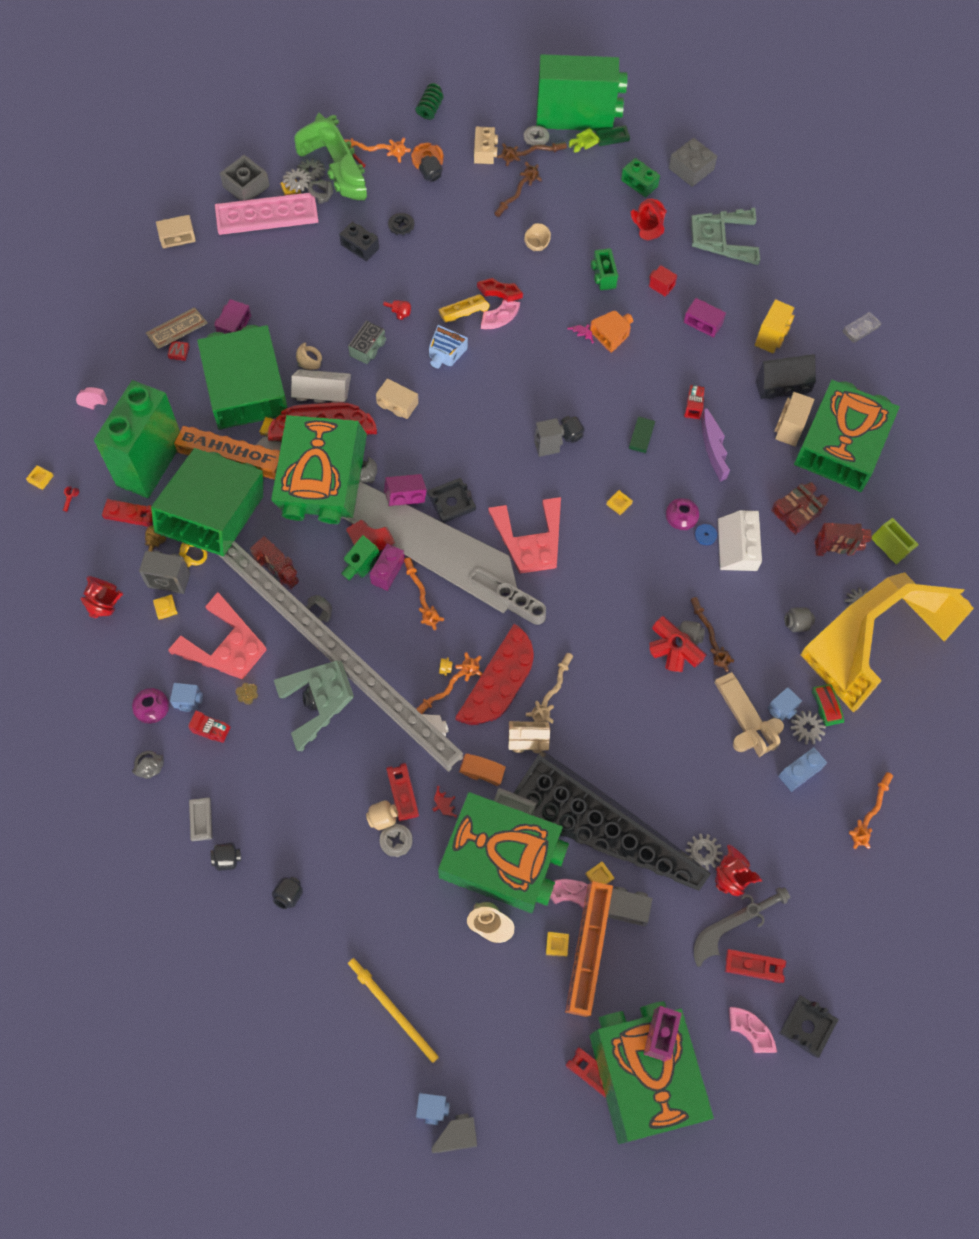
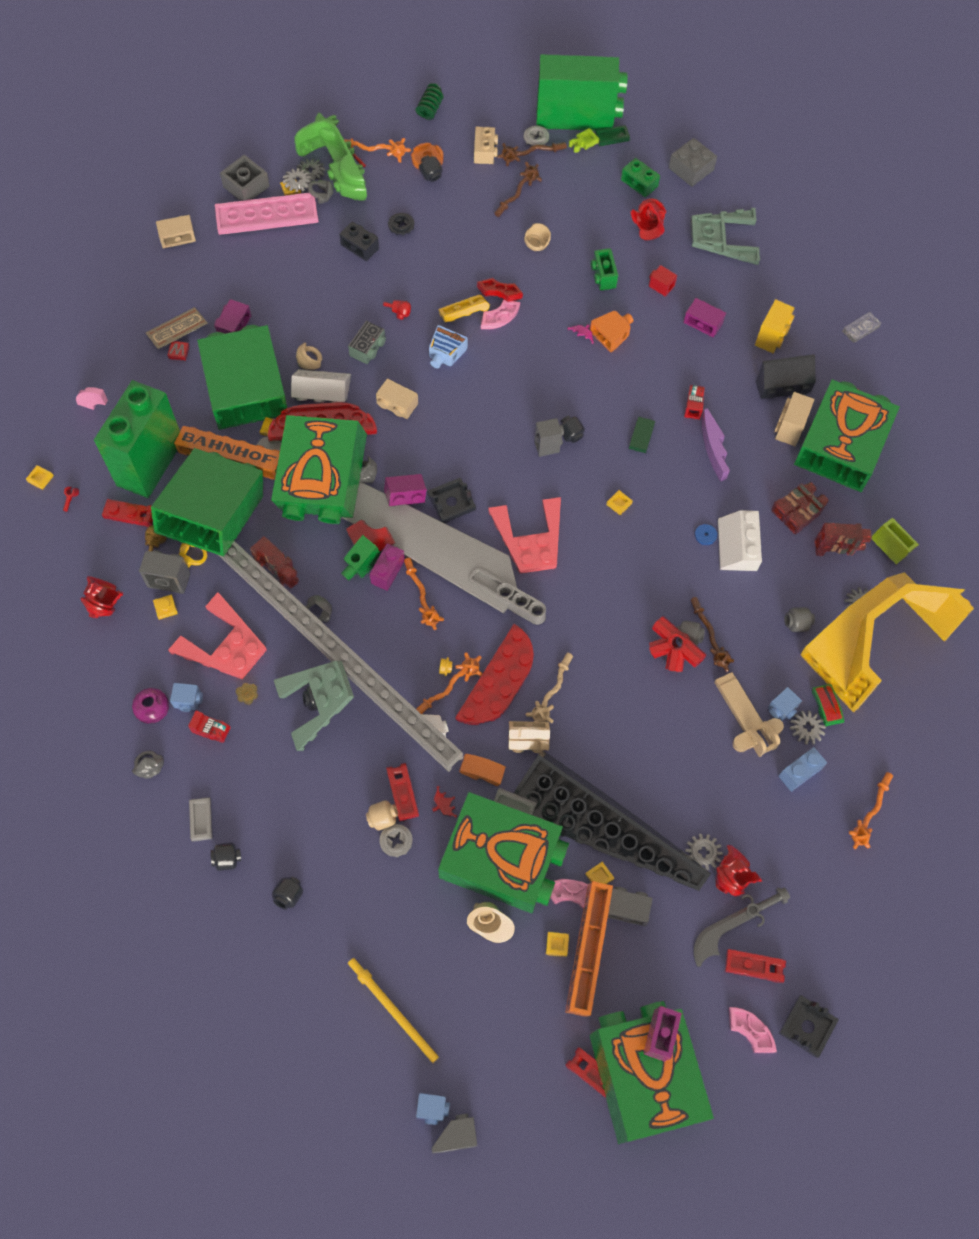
(681, 520): magenta piece -> none

